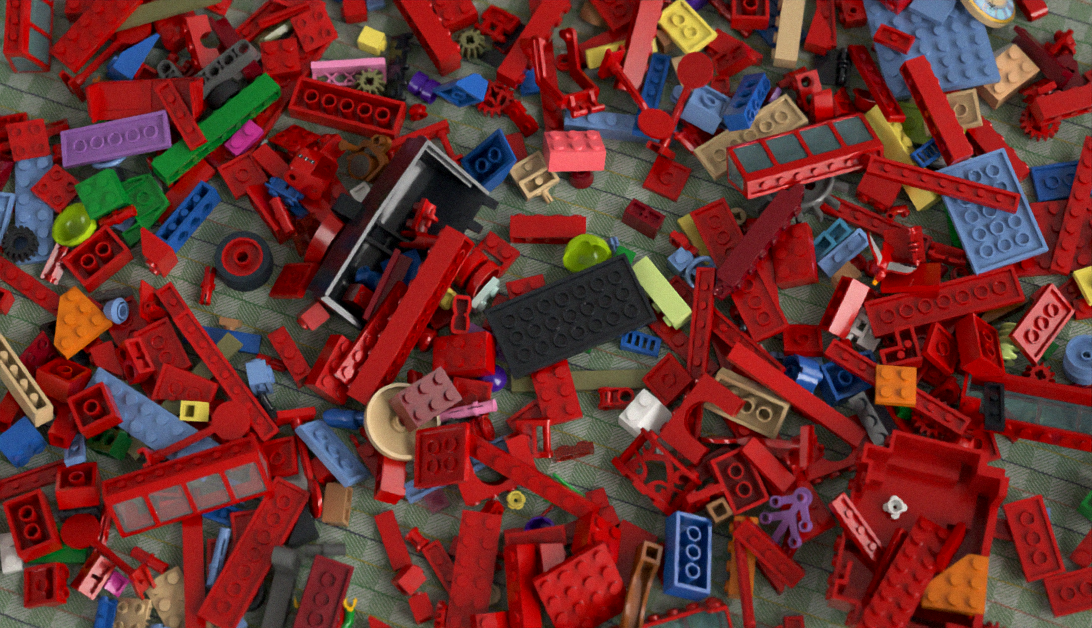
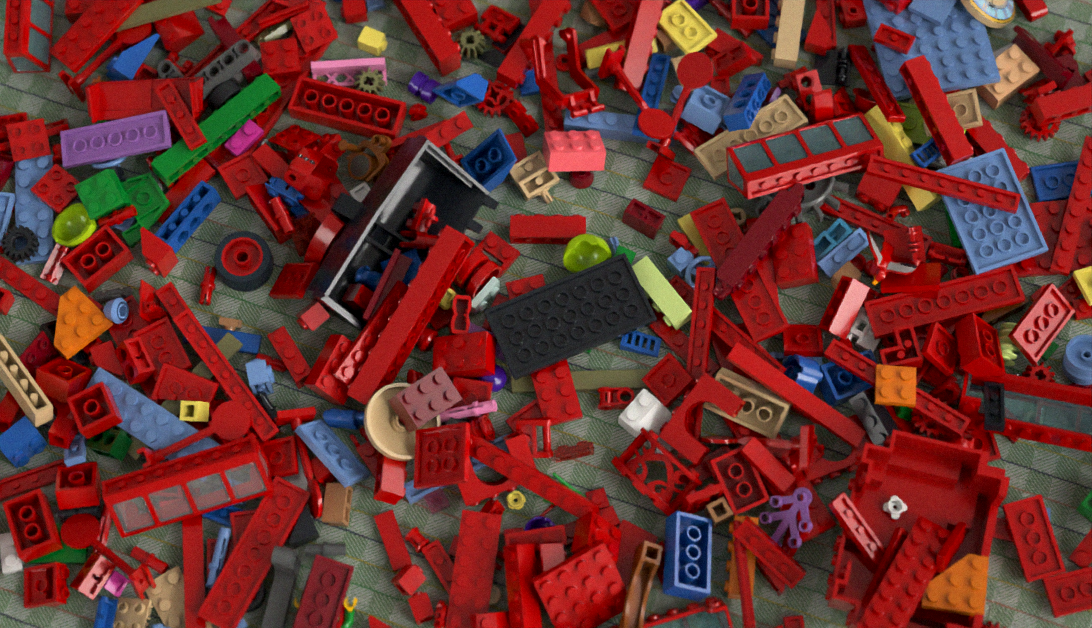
(195, 29): red arch -> none
(397, 66): black hinge -> none
(449, 129): none -> red plate
(733, 311): hinge -> none

